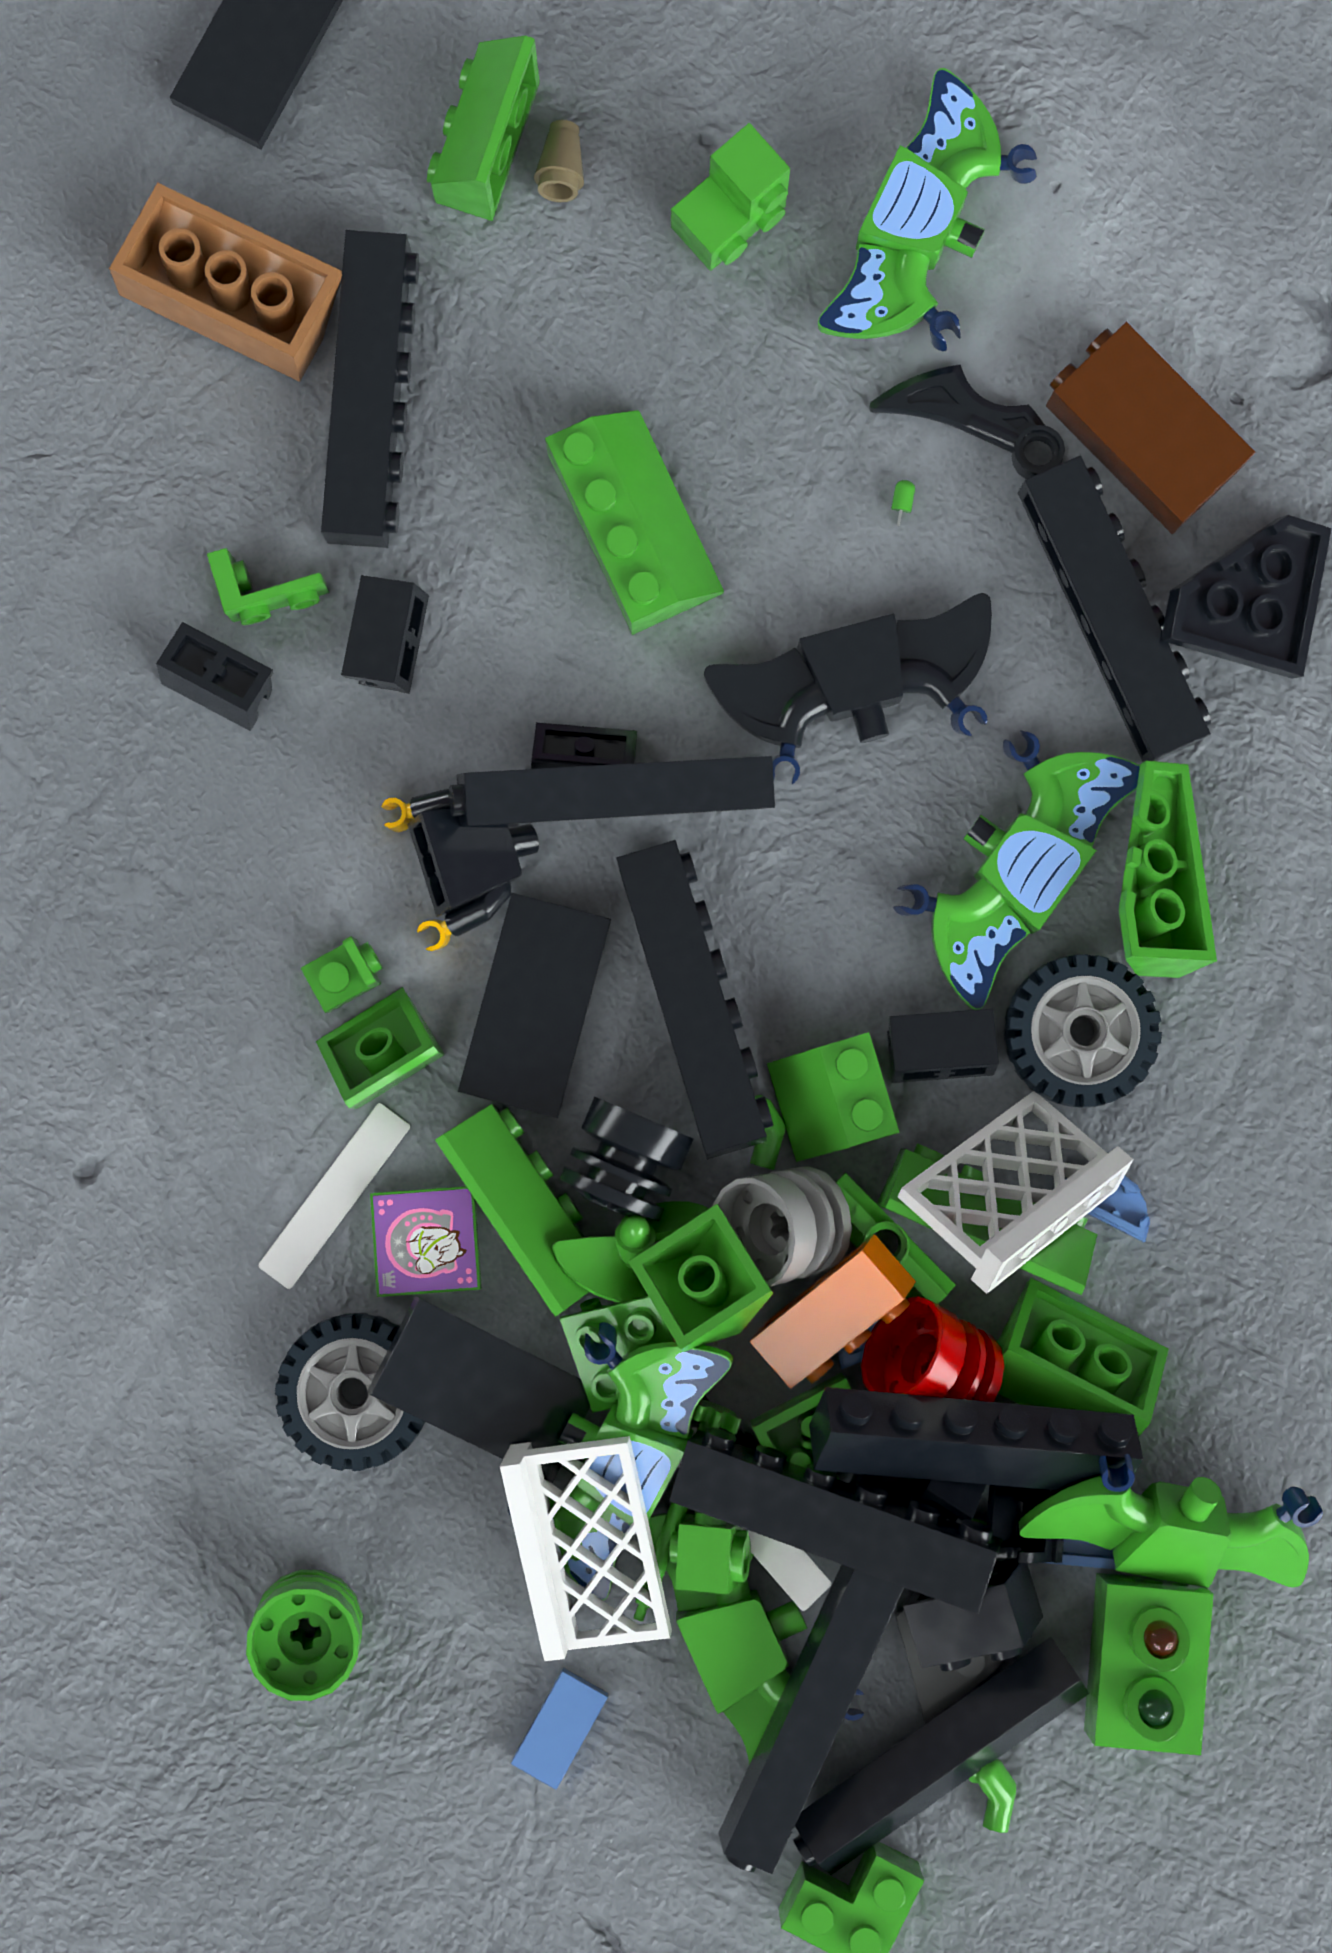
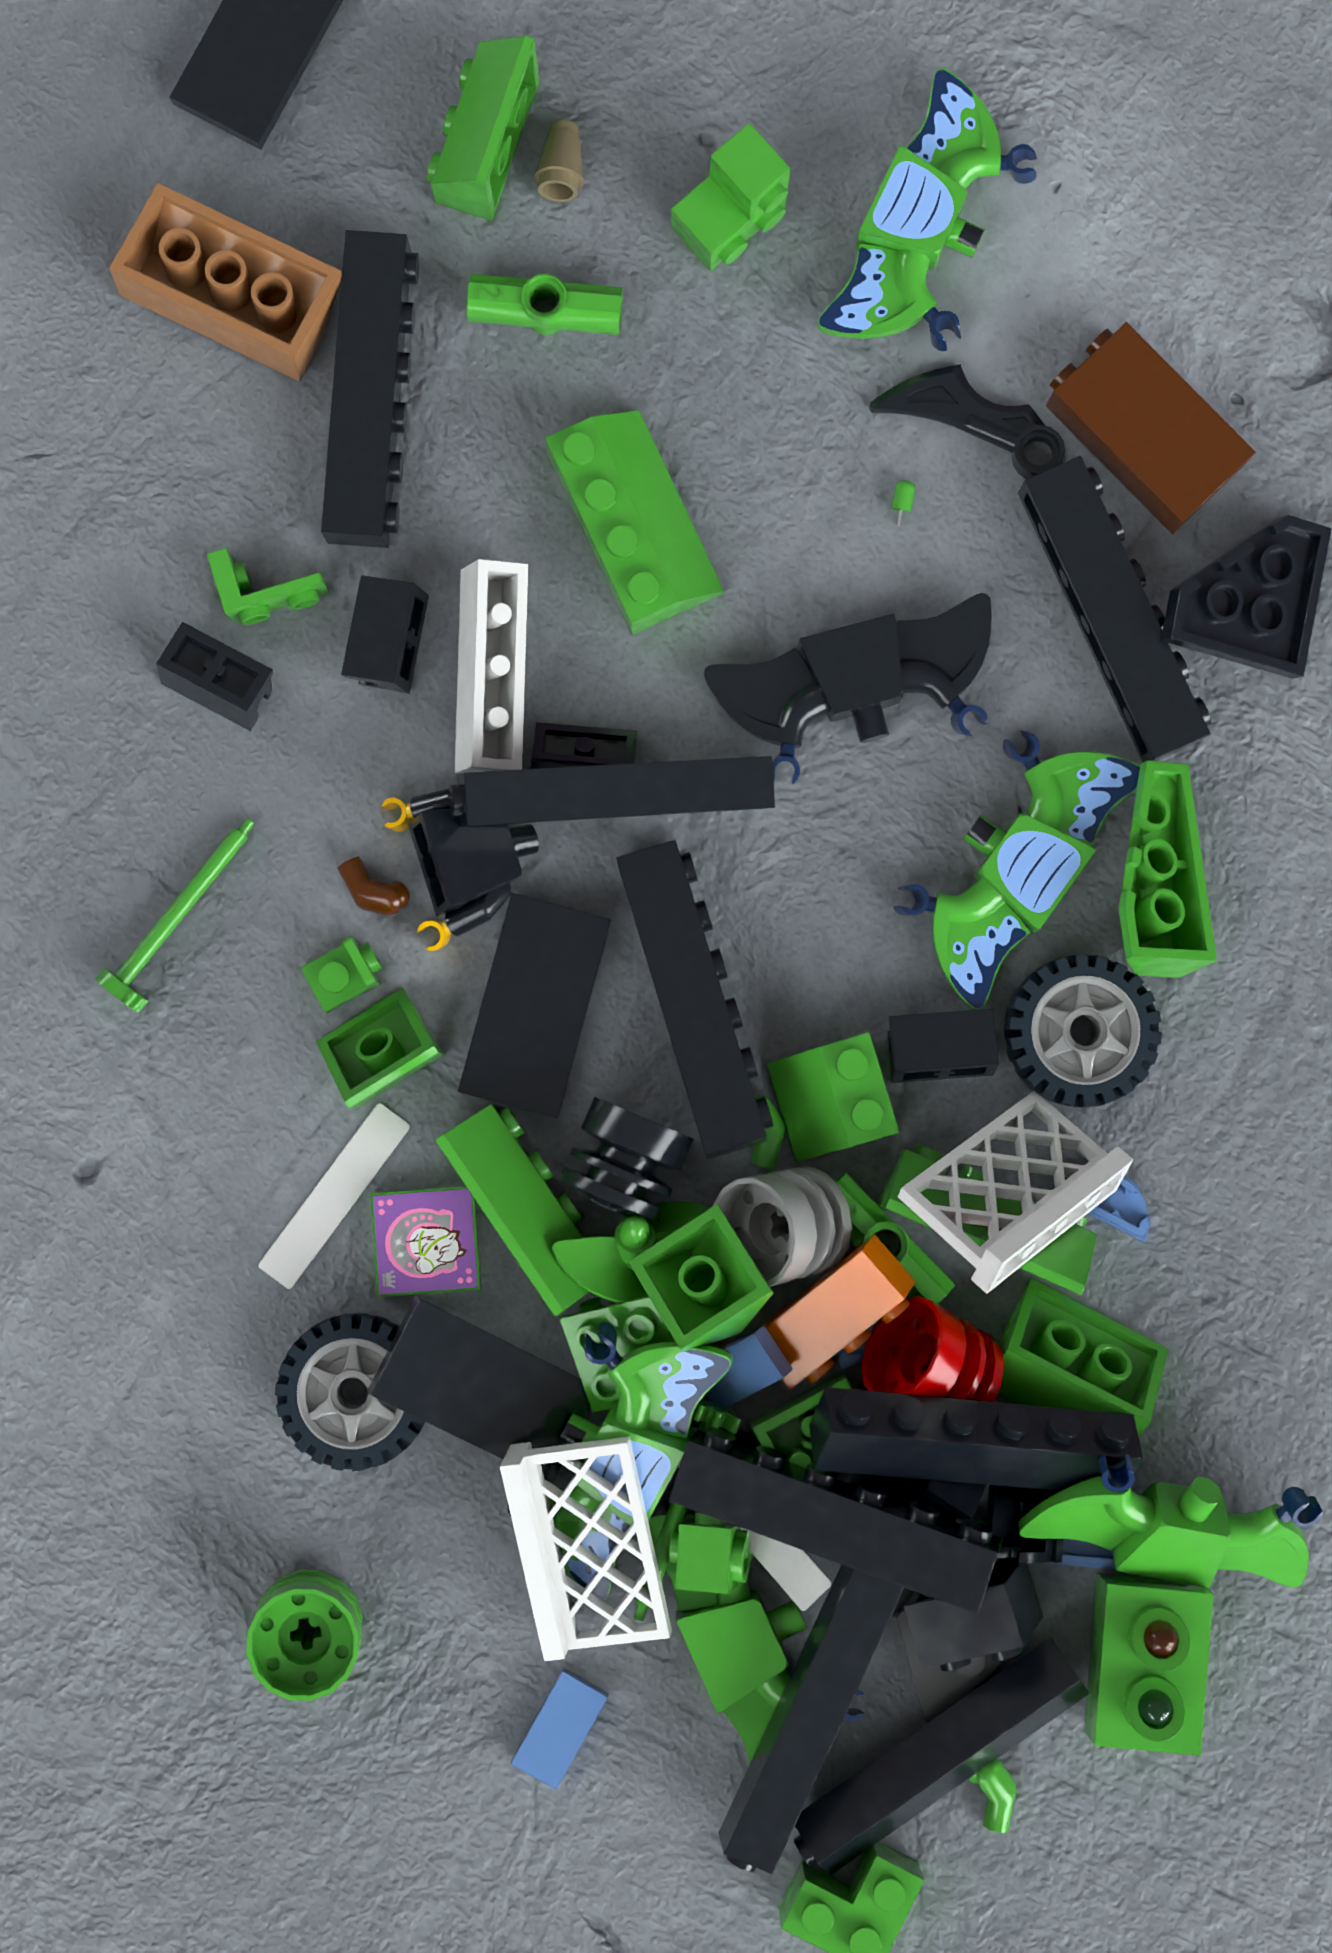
(119, 982): none -> bright green piece
(372, 894): none -> reddish brown arm
(491, 666): none -> white brick
(511, 302): none -> bright green piece
(754, 1366): none -> medium blue tile

